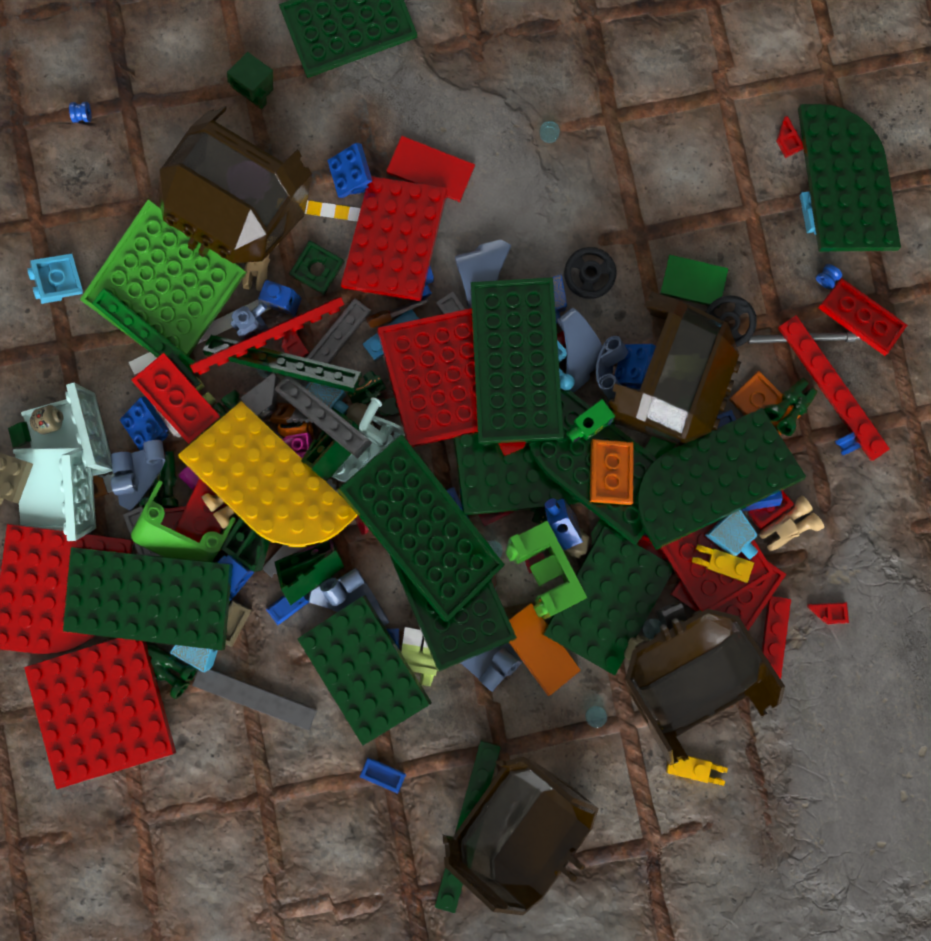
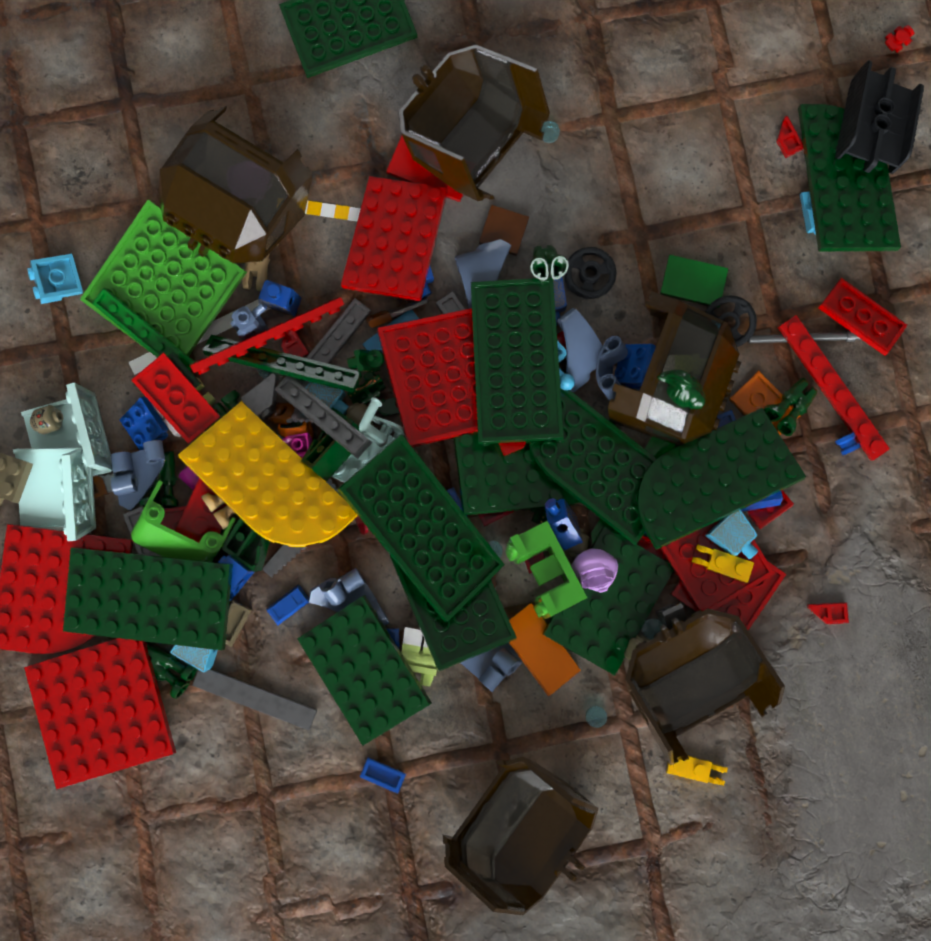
(19, 434): dark green tile -> none
(80, 112): blue wheel -> none
(251, 79): dark green plate -> none
(307, 569): dark green wedge -> none
(316, 254): dark green piece -> none
(350, 171): blue plate -> none
(366, 360): none -> dark green hips
(471, 115): none -> dark brown windscreen
(479, 782): dark green plate -> none
(505, 226): none -> reddish brown tile
(548, 258): none -> dark green piece
(595, 569): none -> lavender helmet
(598, 416): green torso -> none
(611, 472): orange tile -> none
(683, 389): none -> dark green hair
(776, 632): red plate -> none
(787, 528): tan piece -> none
(829, 276): blue wheel -> none
(879, 119): none -> black piece
(901, 36): none -> red piece

